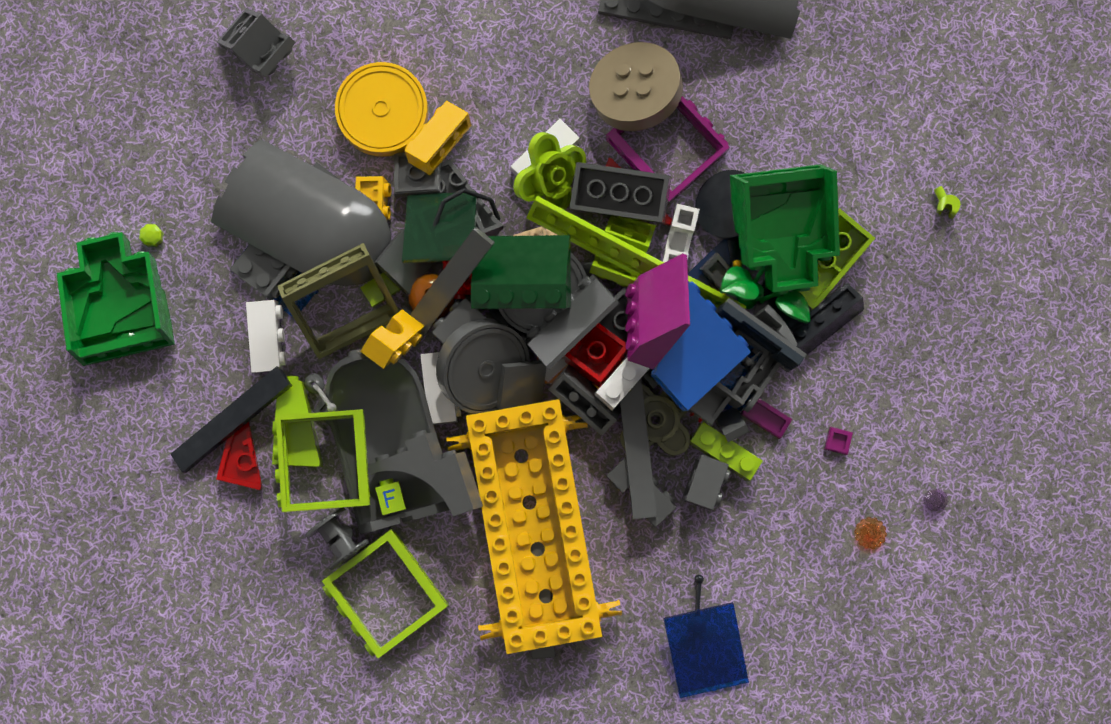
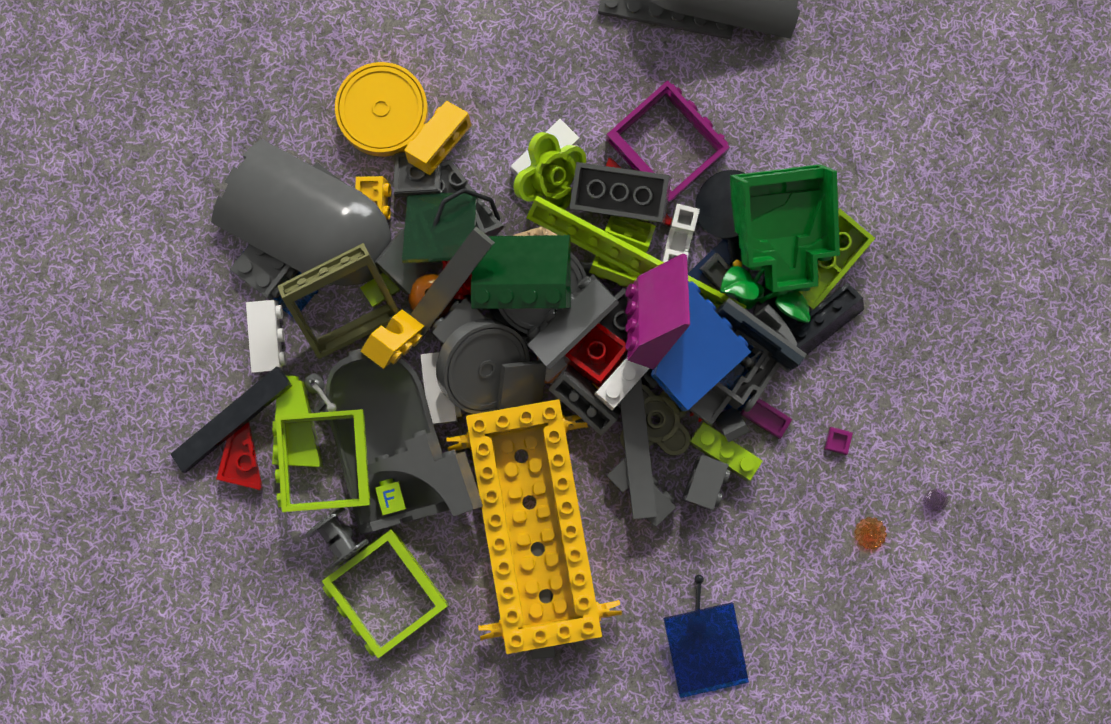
(113, 302): green panel -> none
(151, 235): lime tile -> none
(256, 42): dark grey bracket -> none
(636, 86): dark tan brick -> none
(949, 202): lime piece -> none

